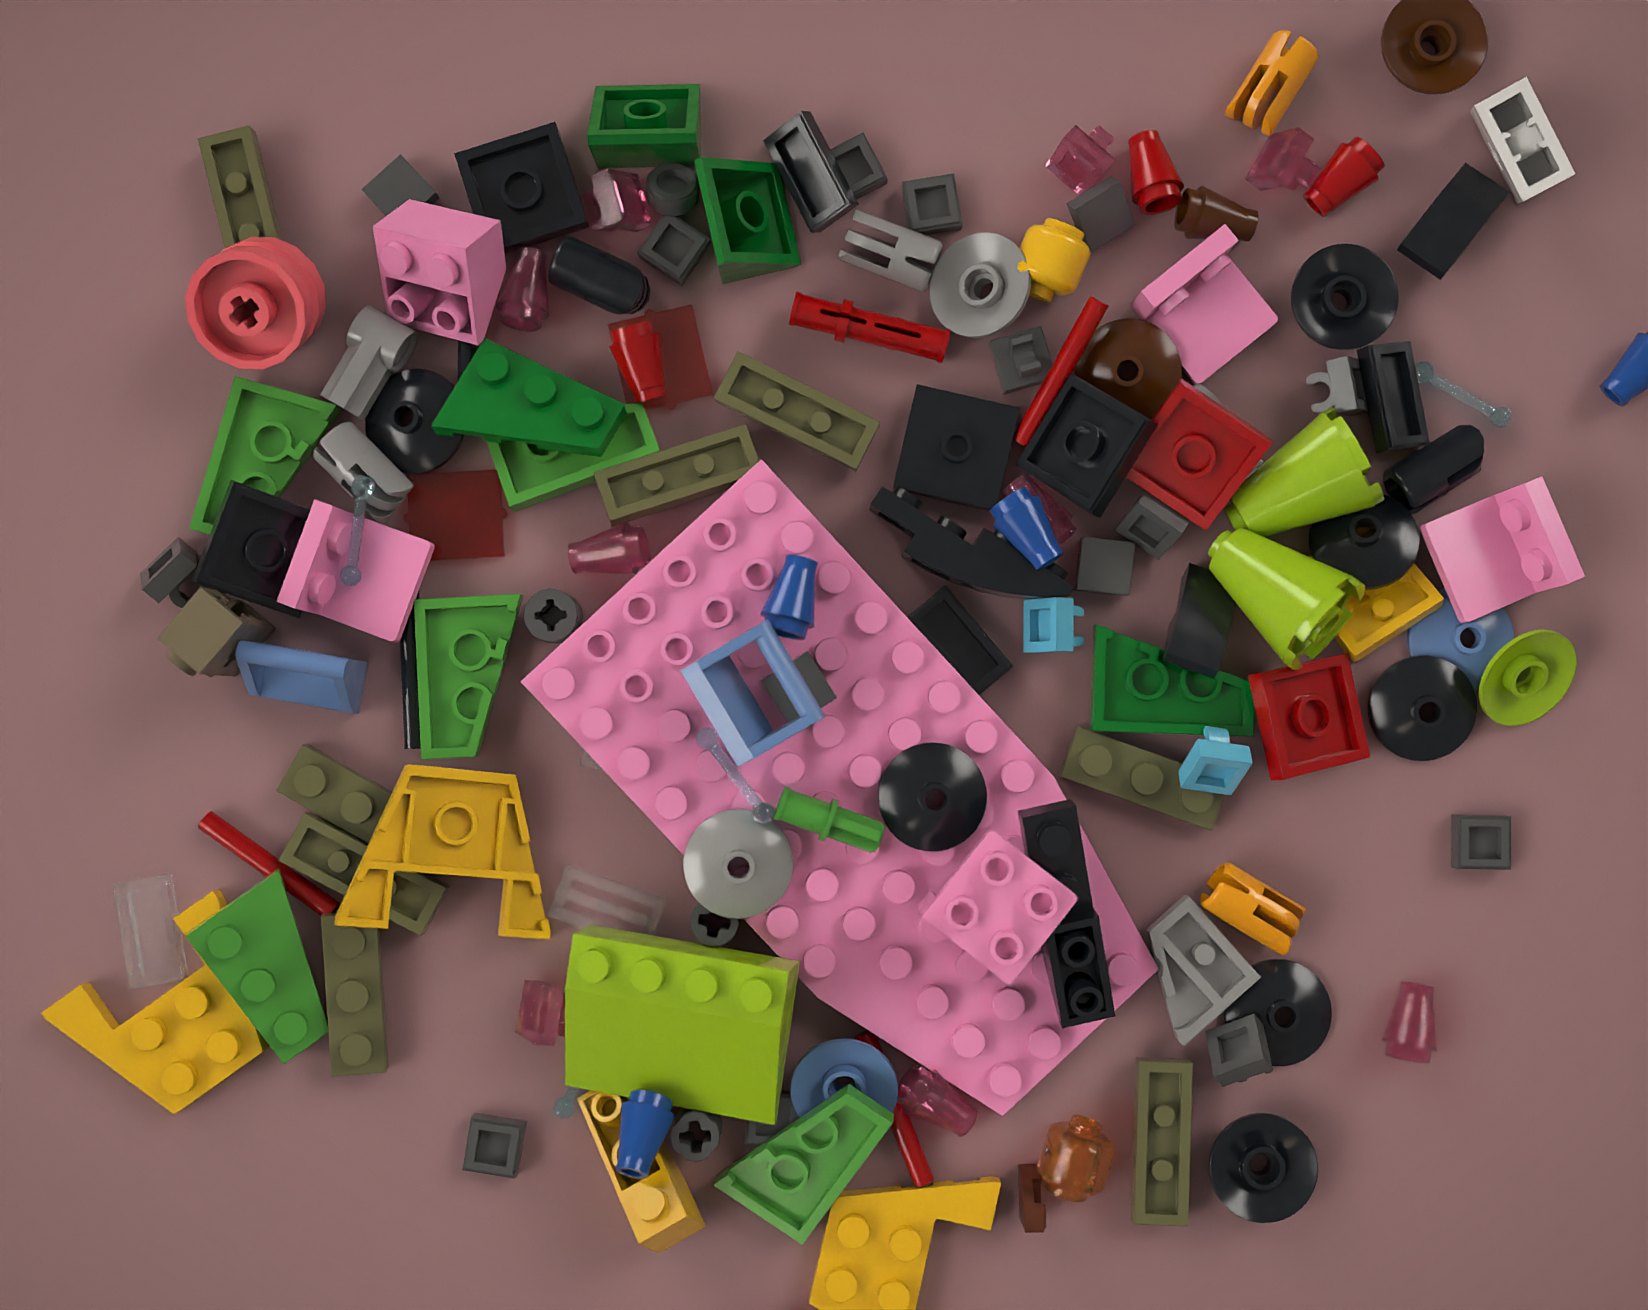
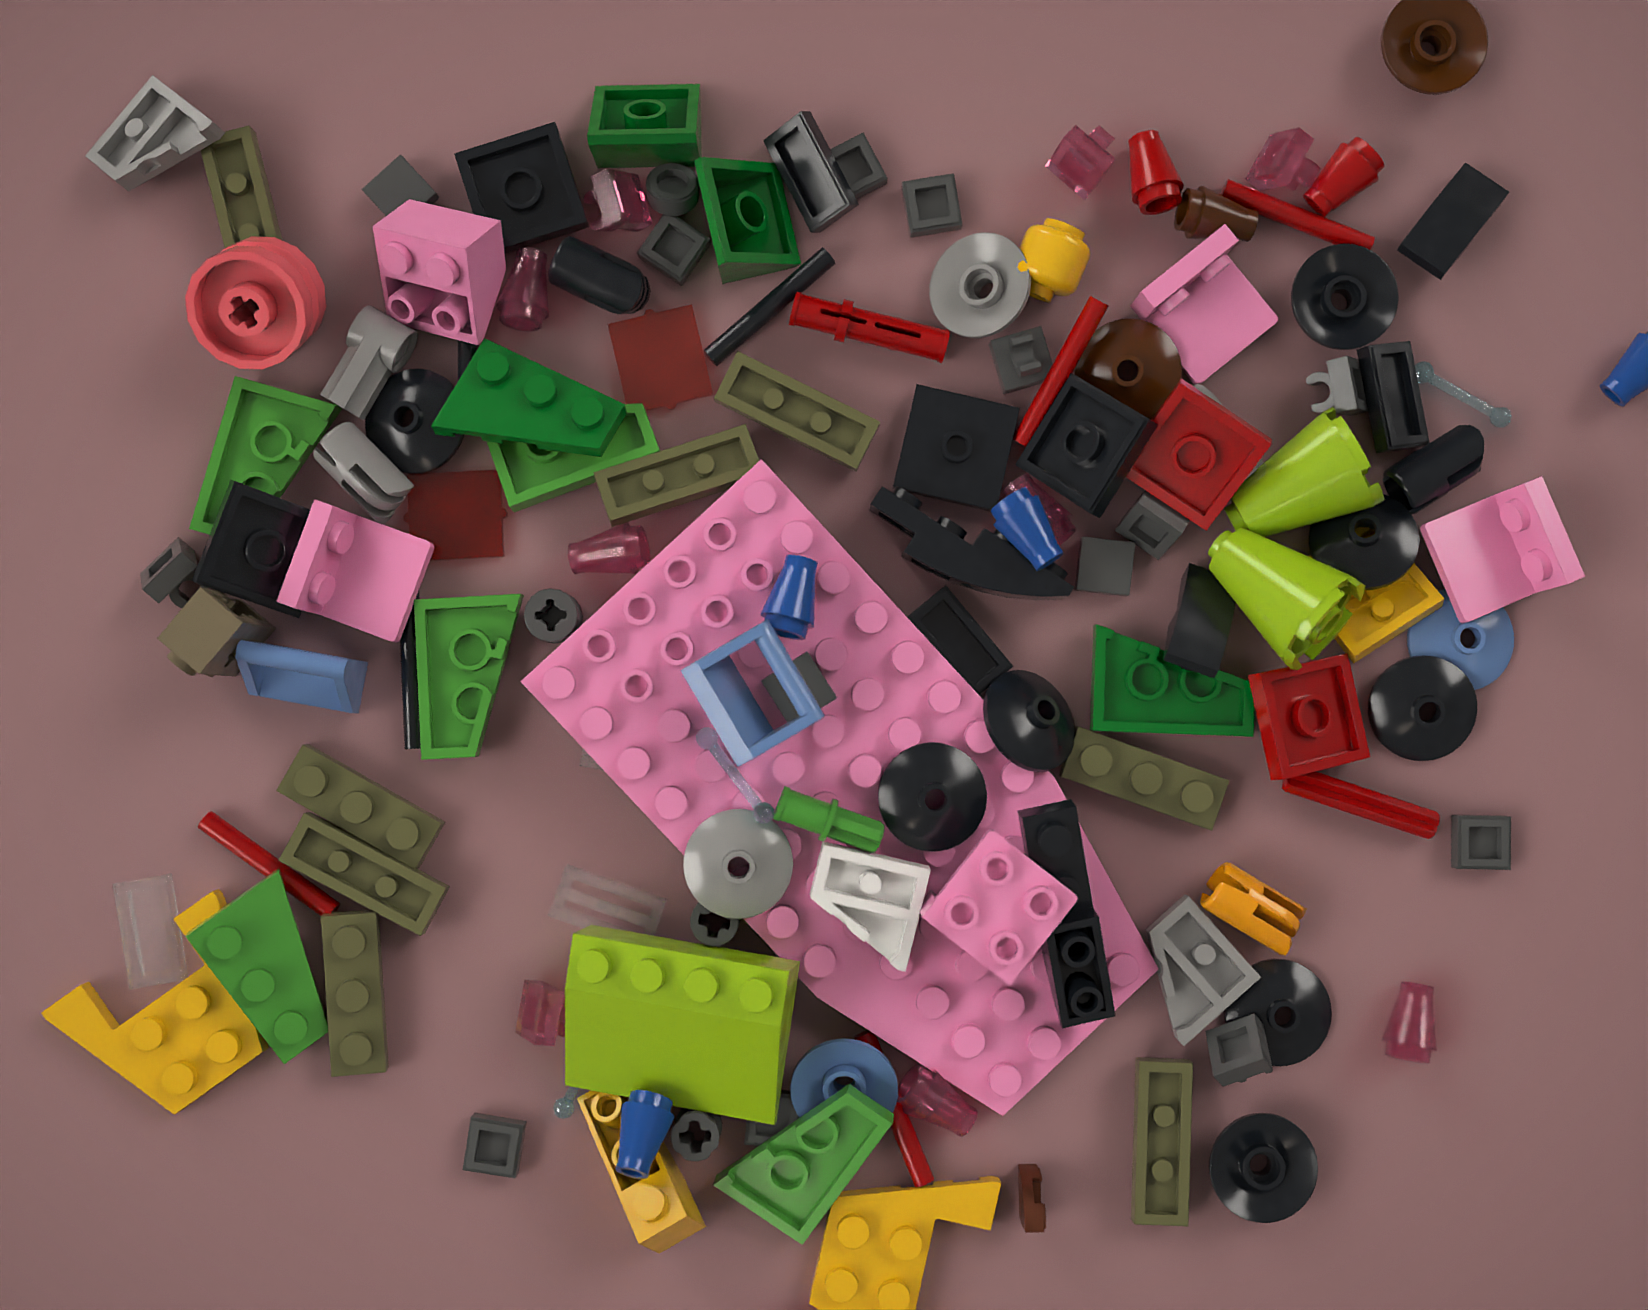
(152, 136): none -> light grey wing
(362, 488): clear light blue hinge -> none
(450, 826): yellow wing -> none
(639, 360): red cone -> none
(769, 306): none -> black bar
(872, 896): none -> white wing
(900, 267): light grey arm -> none
(1029, 721): none -> black dish
(1050, 625): medium azure tile -> none
(1075, 1158): clear orange head -> none
(1101, 213): dark grey tile -> none
(1215, 763): medium azure tile -> none
(1273, 82): light orange arm -> none
(1295, 216): none -> red bar
(1364, 803): none -> red axle
(1522, 140): white brick -> none
(1527, 677): lime dish -> none

